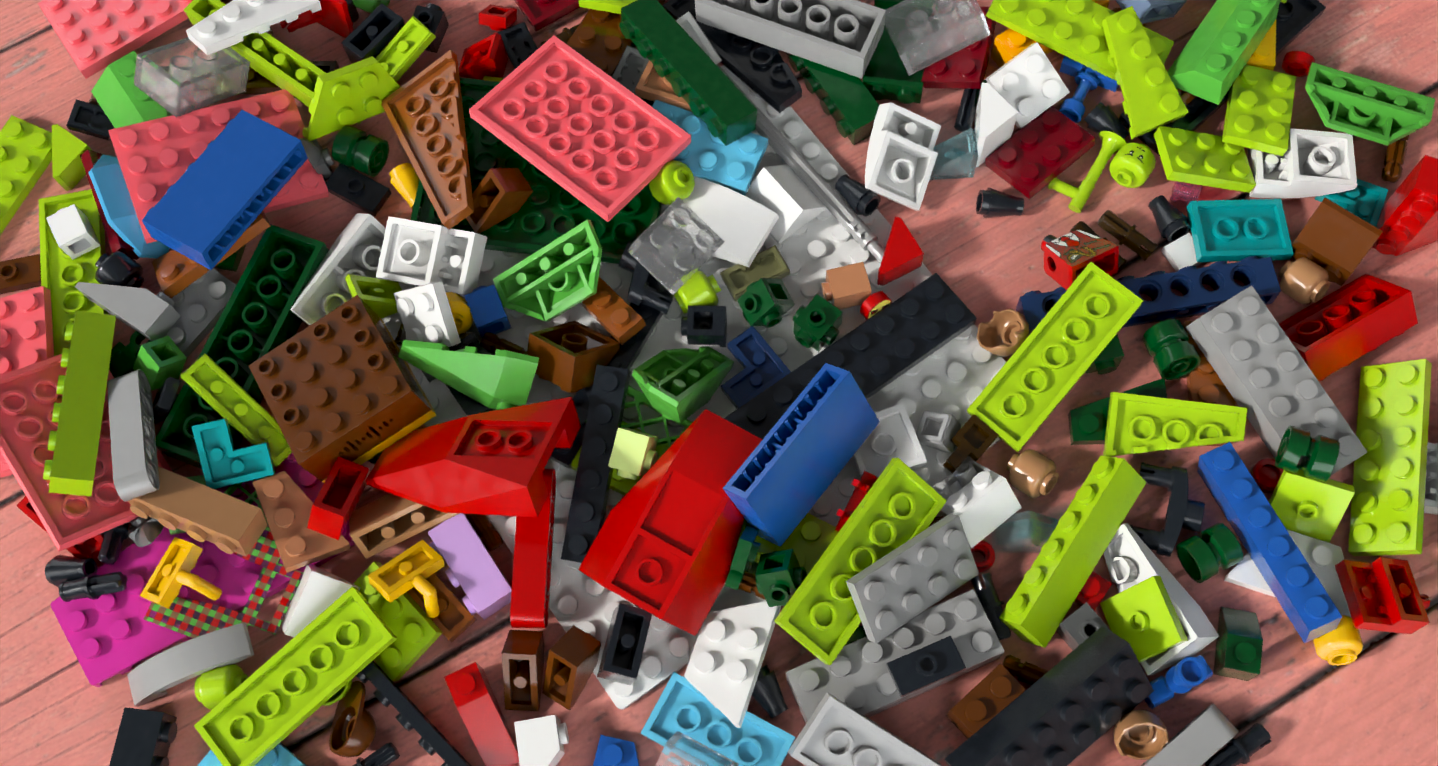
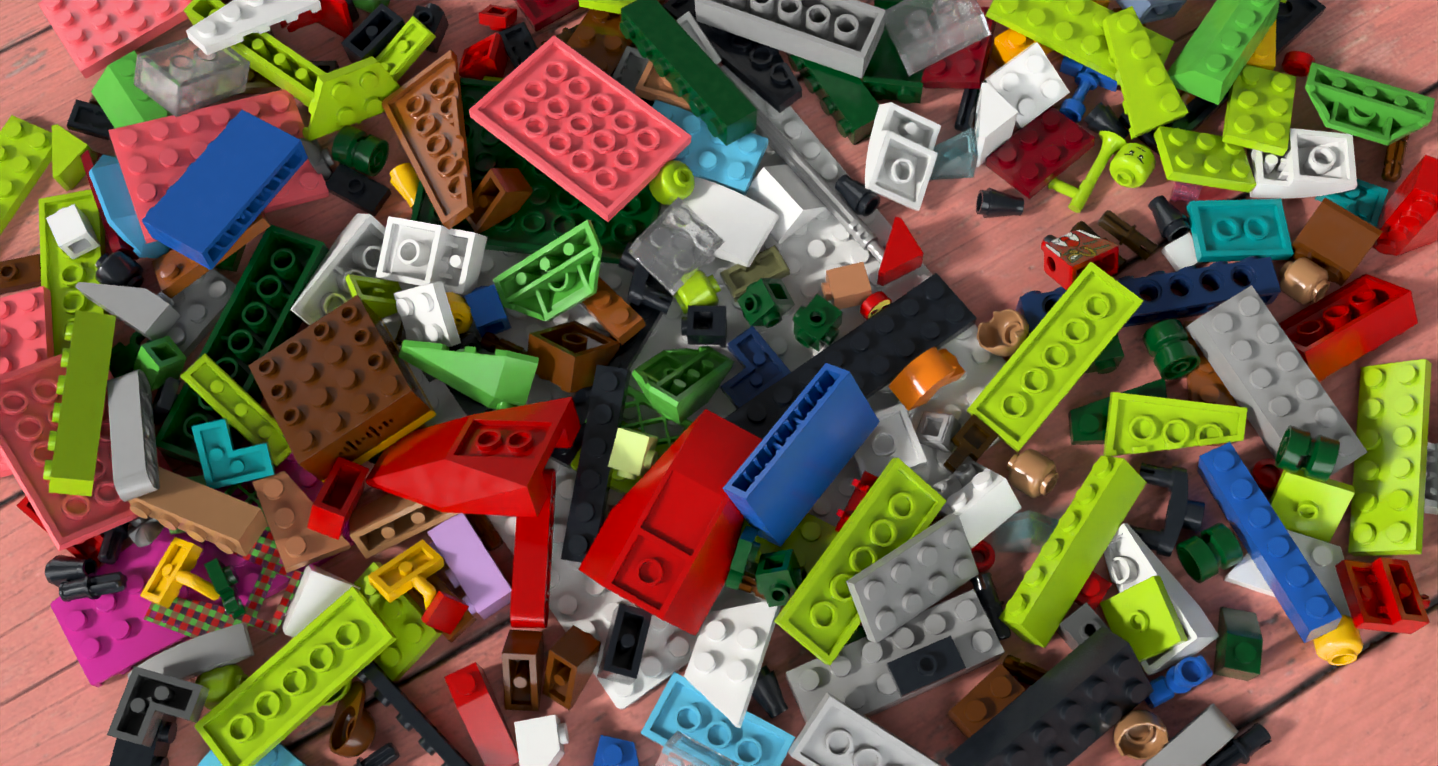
(148, 699): none -> dark grey brick
(224, 582): none -> dark green plate
(444, 612): none -> red tile
(925, 376): none -> orange brick

